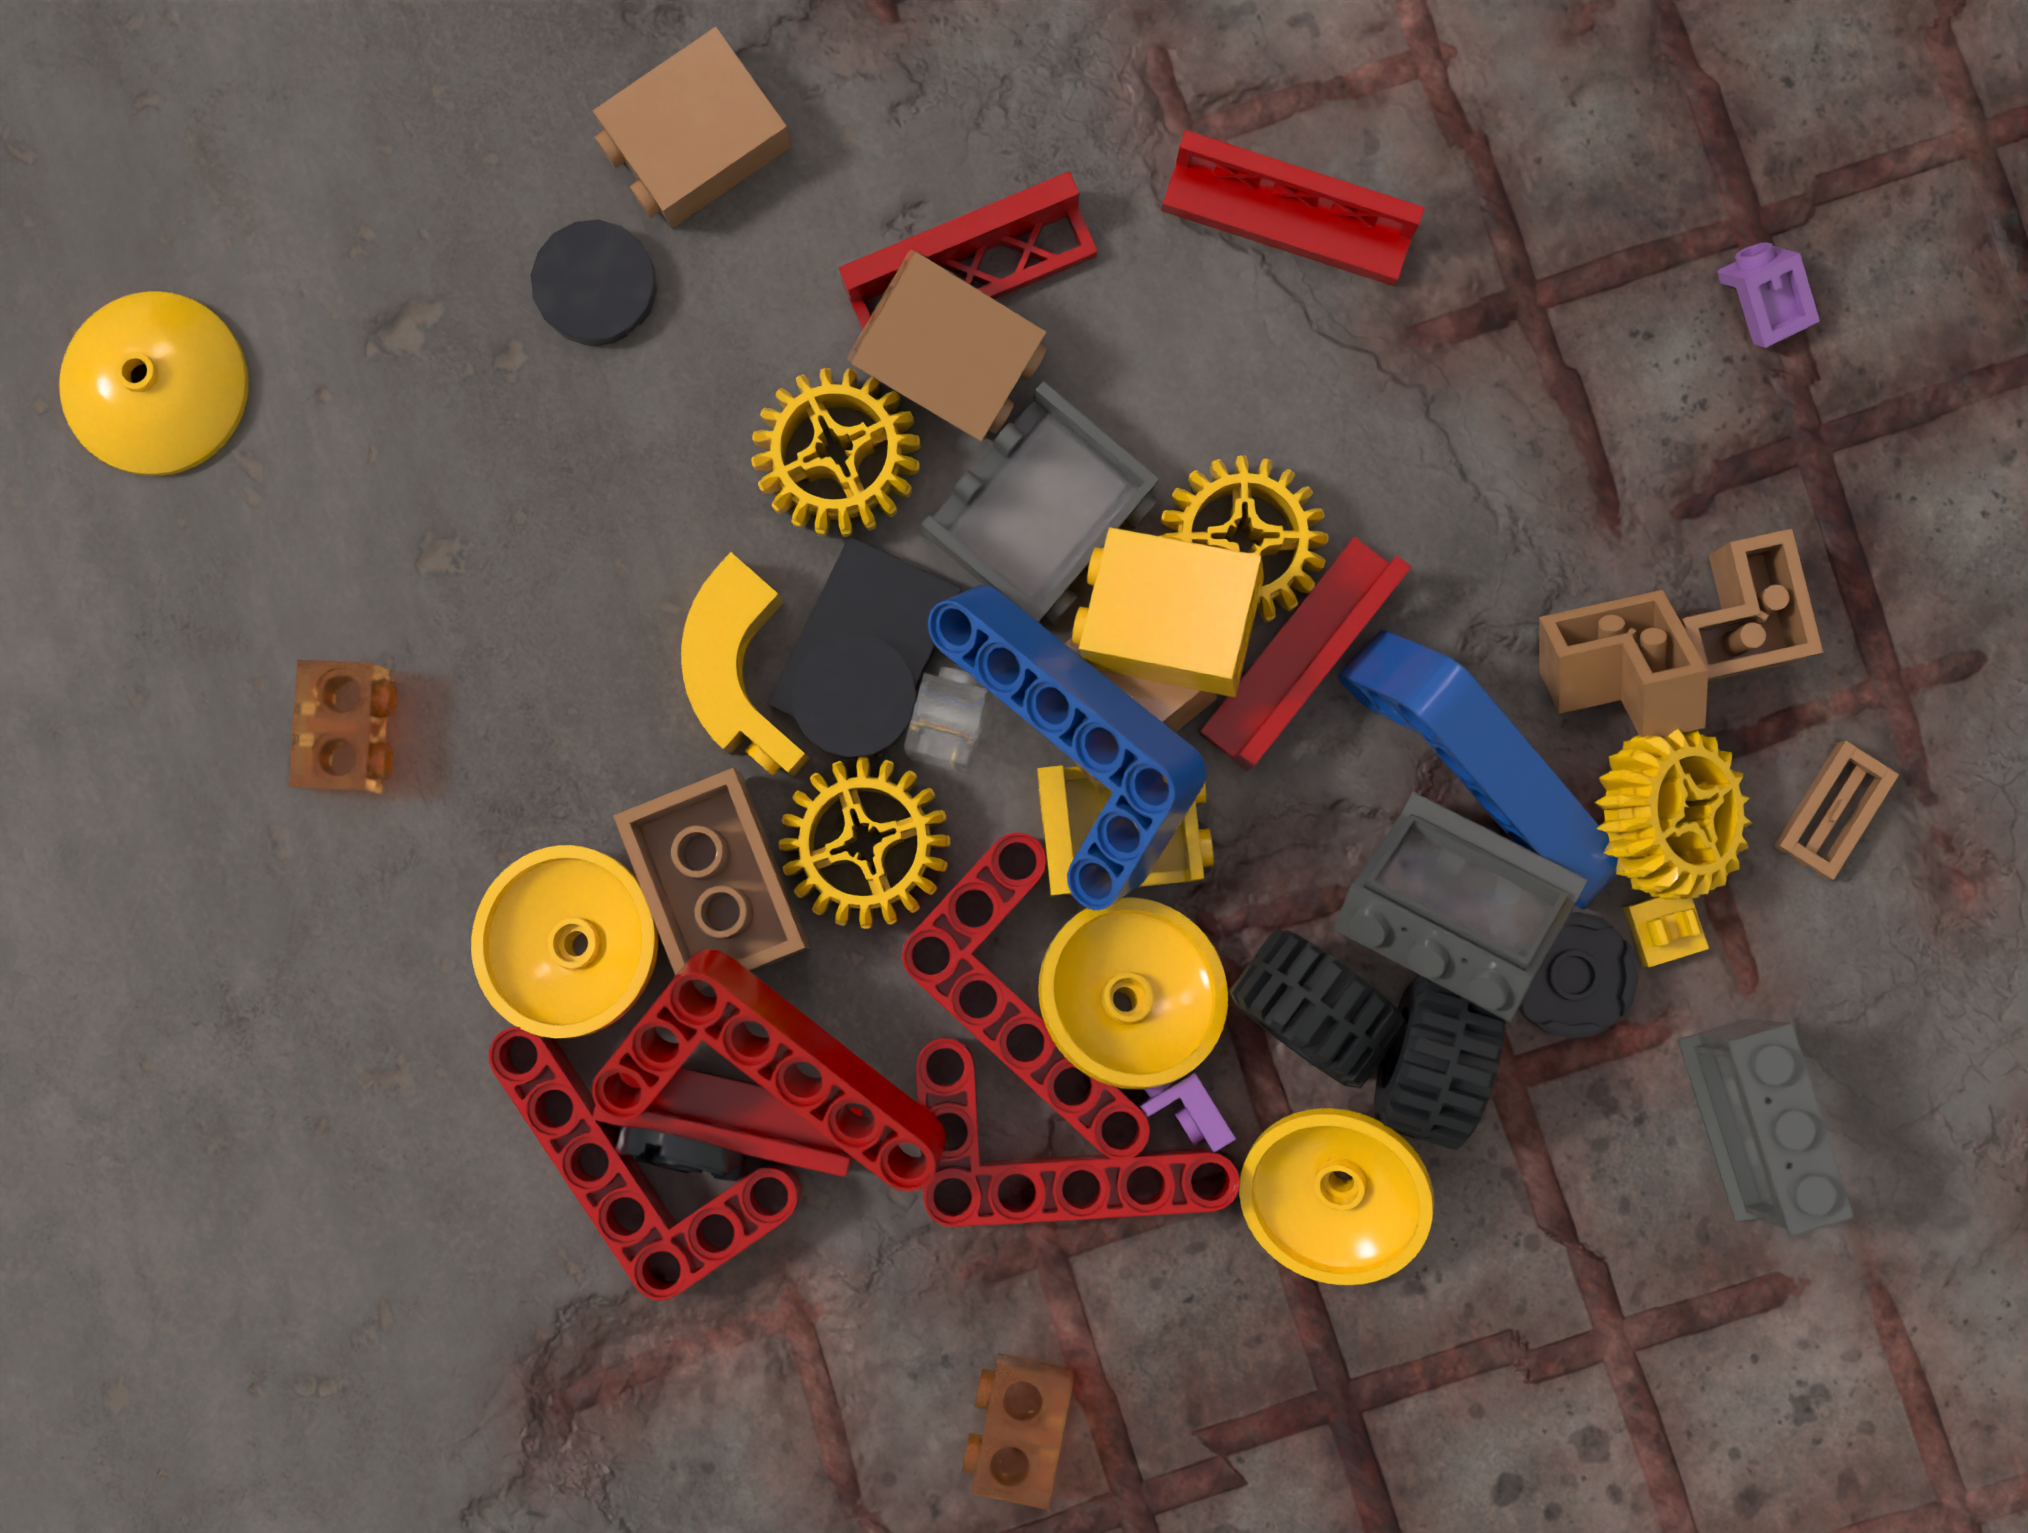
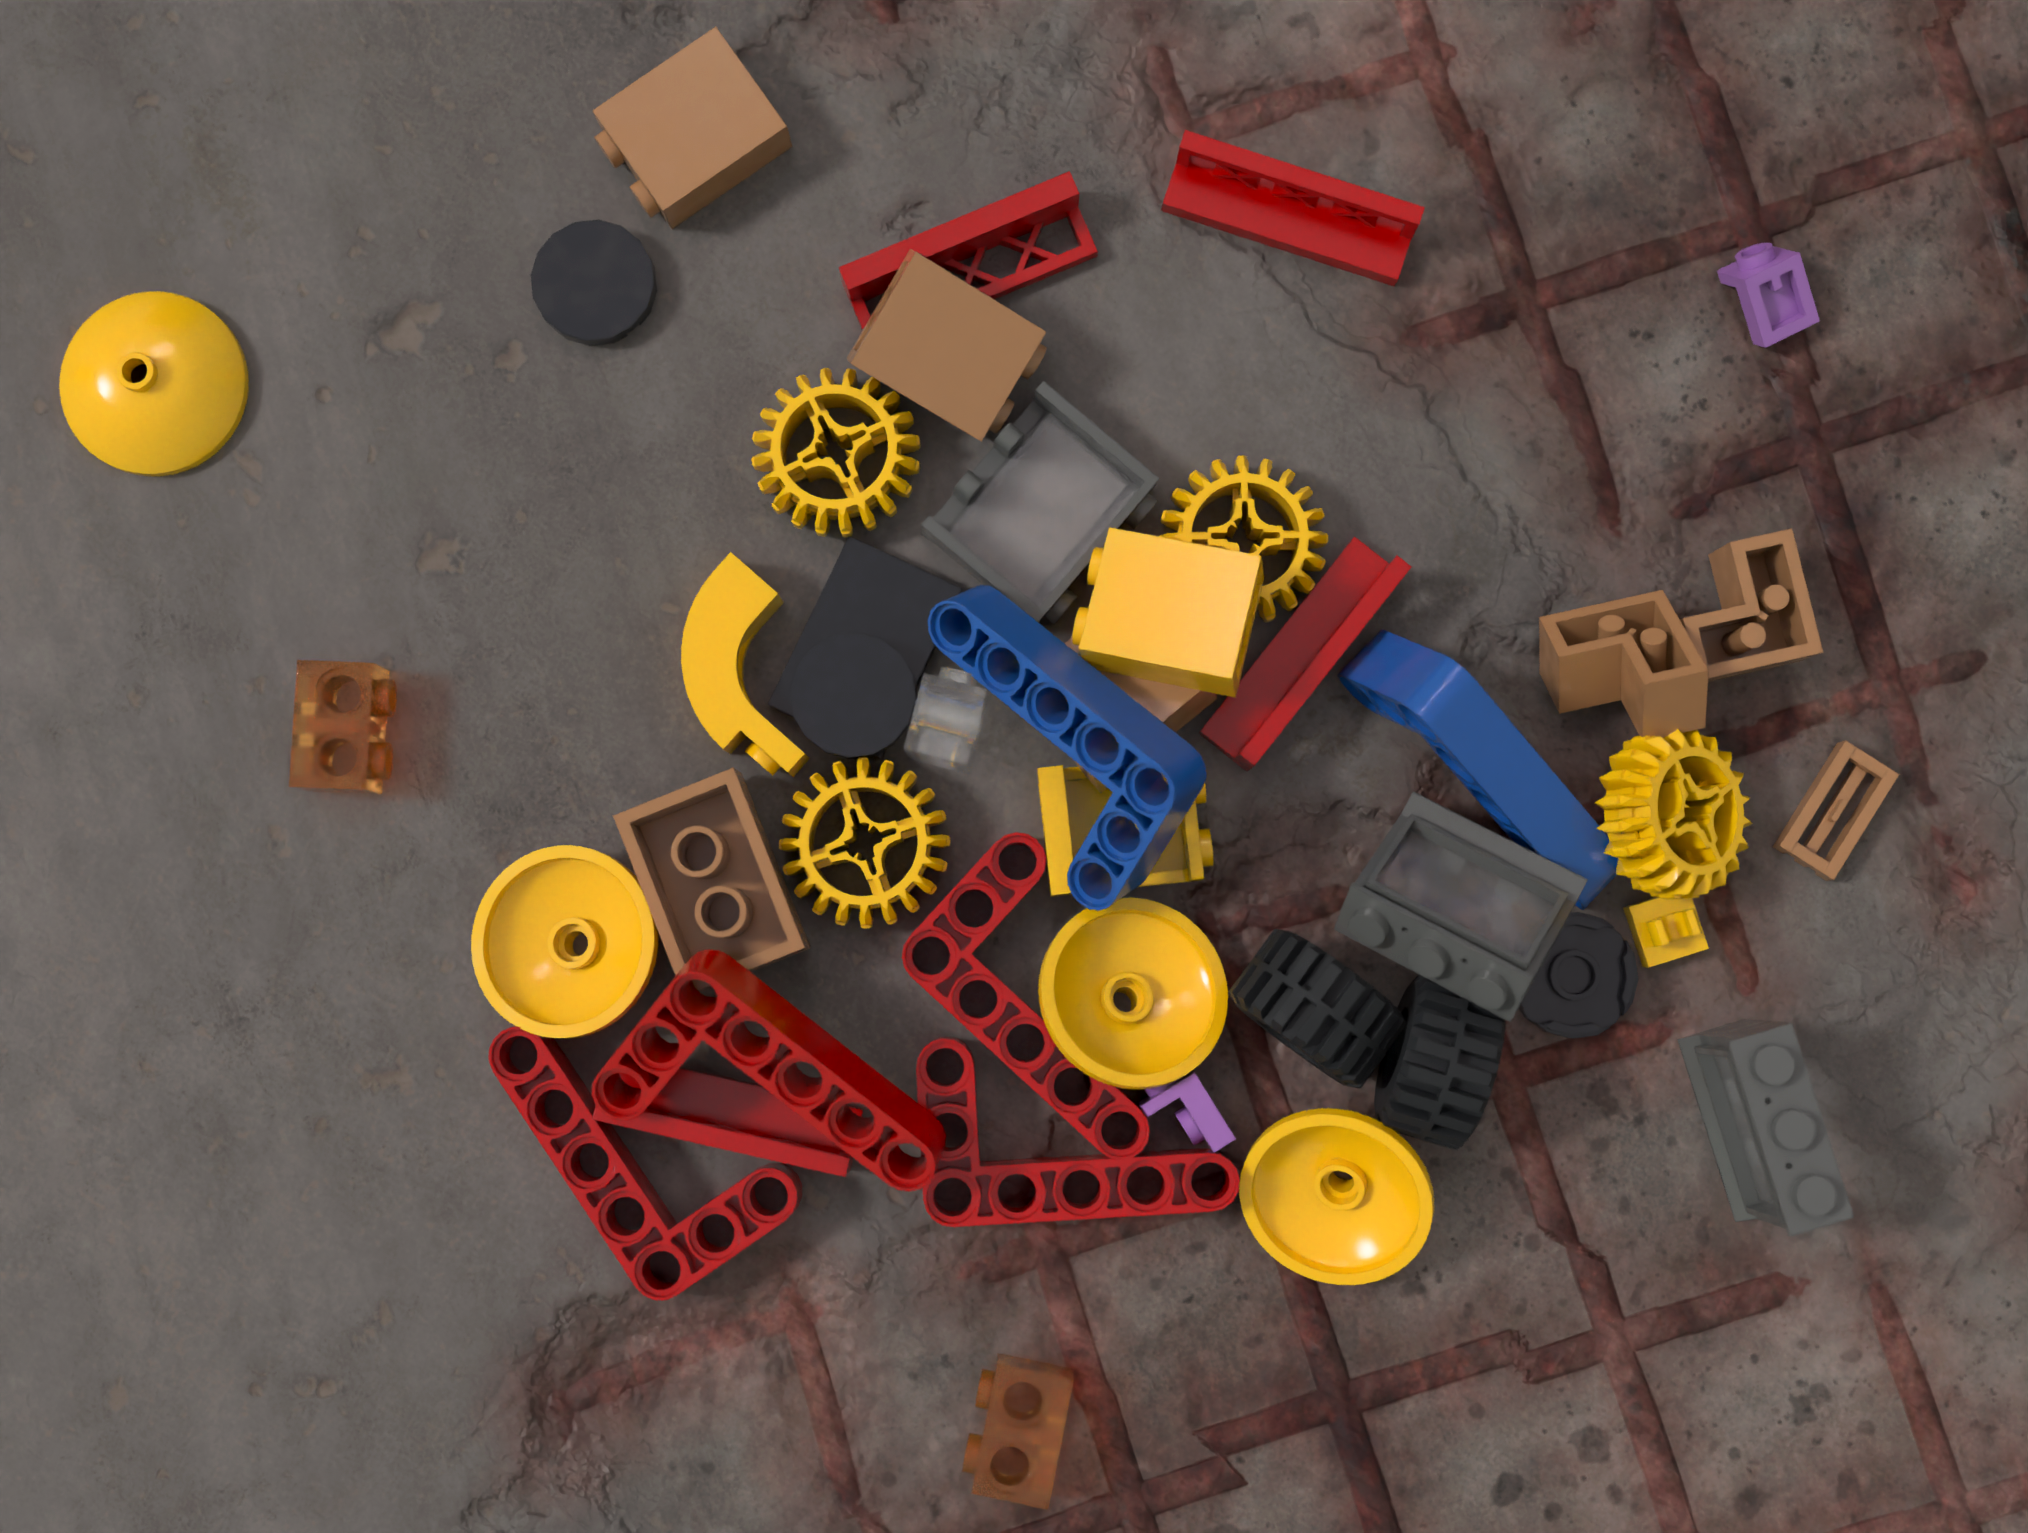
(680, 1153): black tile -> none

